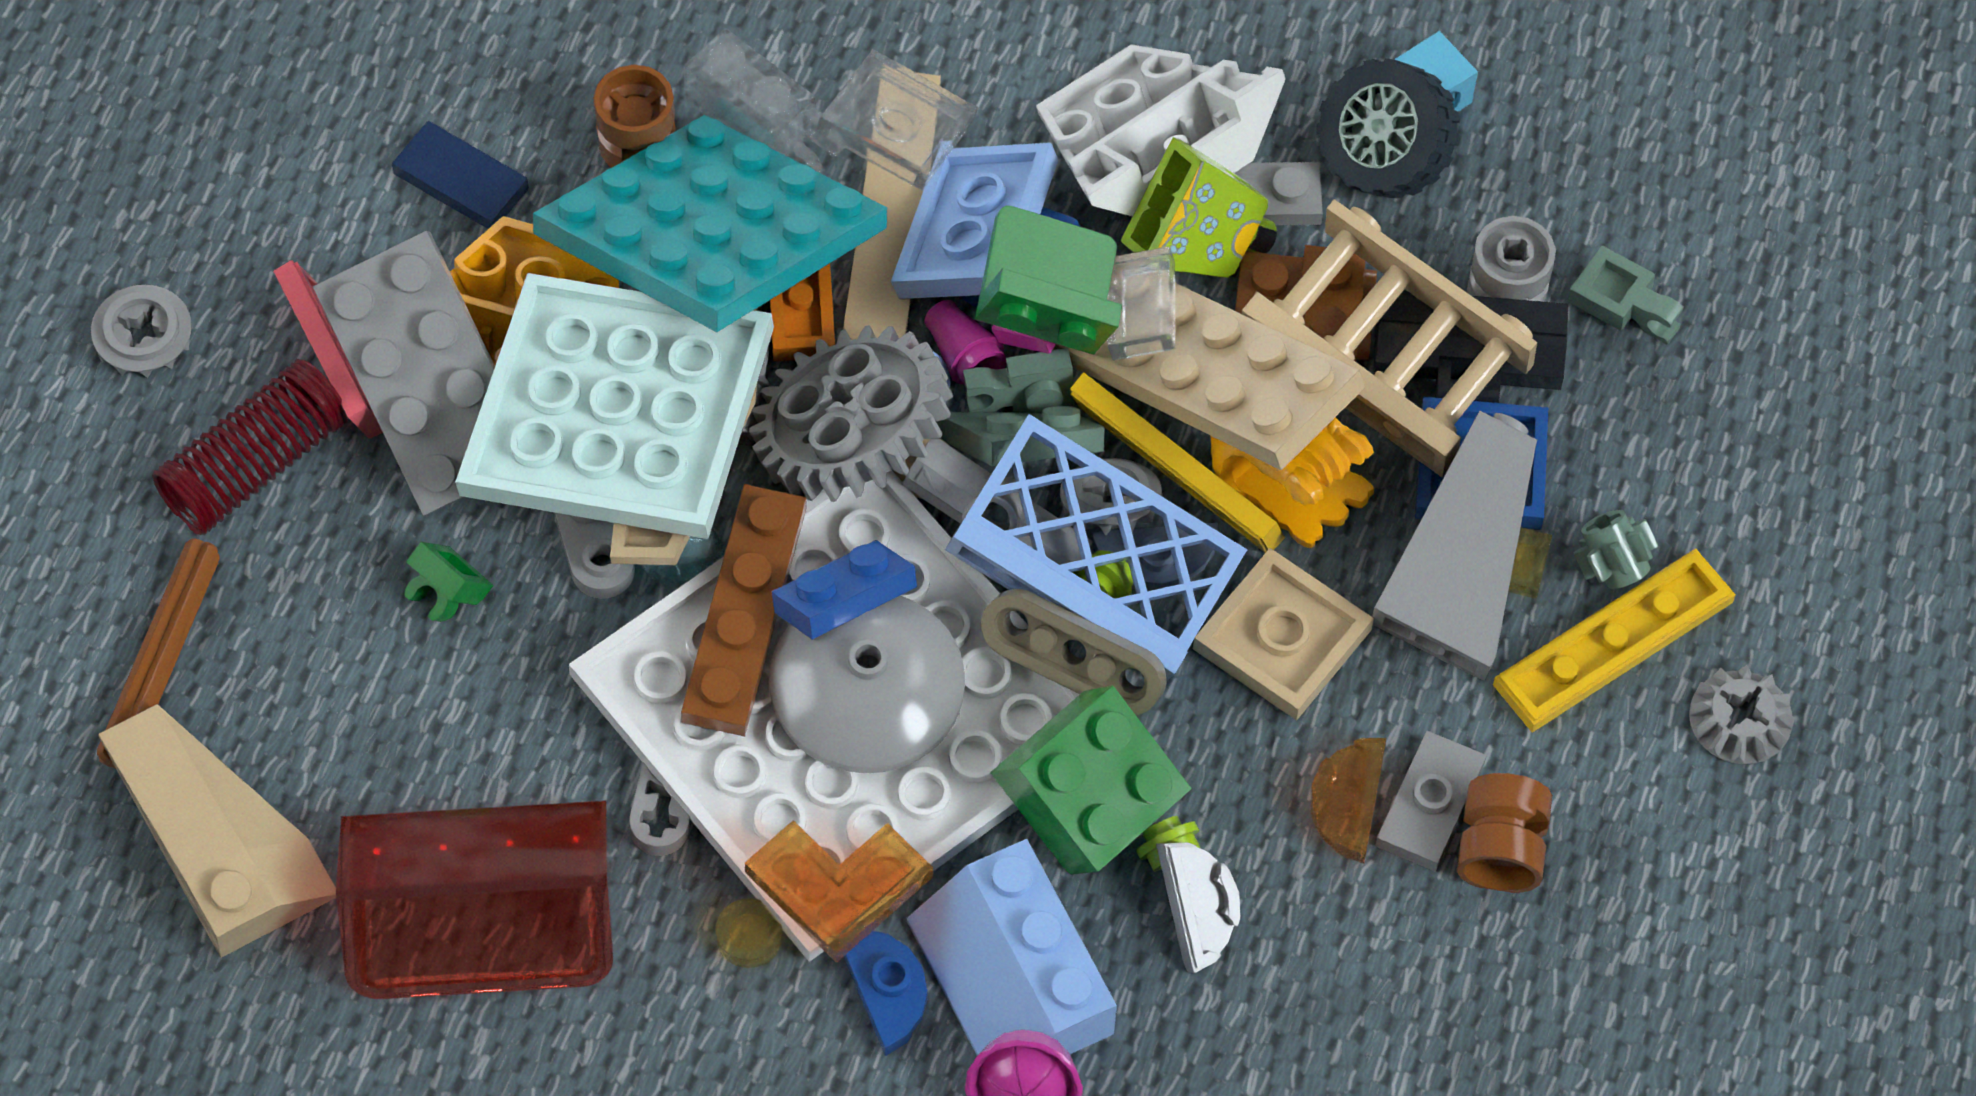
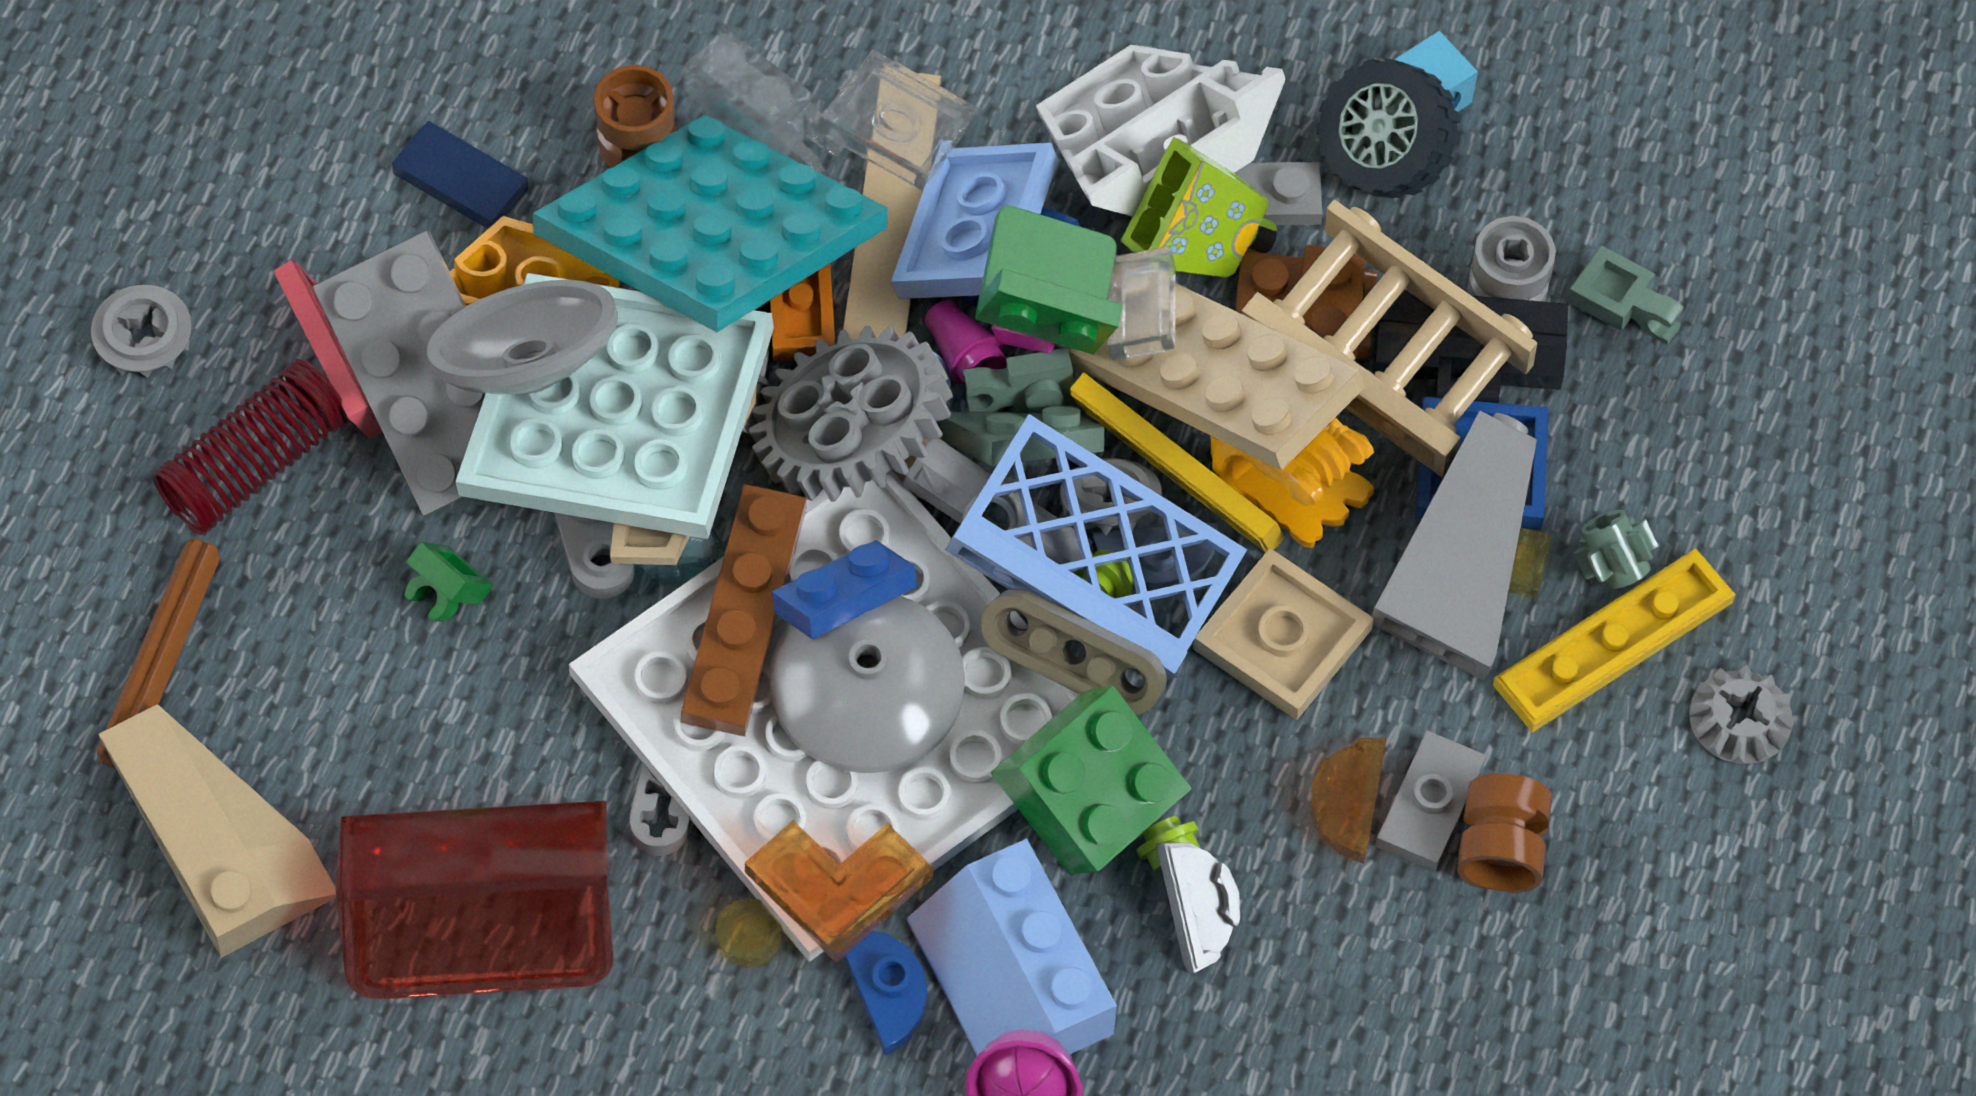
(523, 337): none -> light grey dish

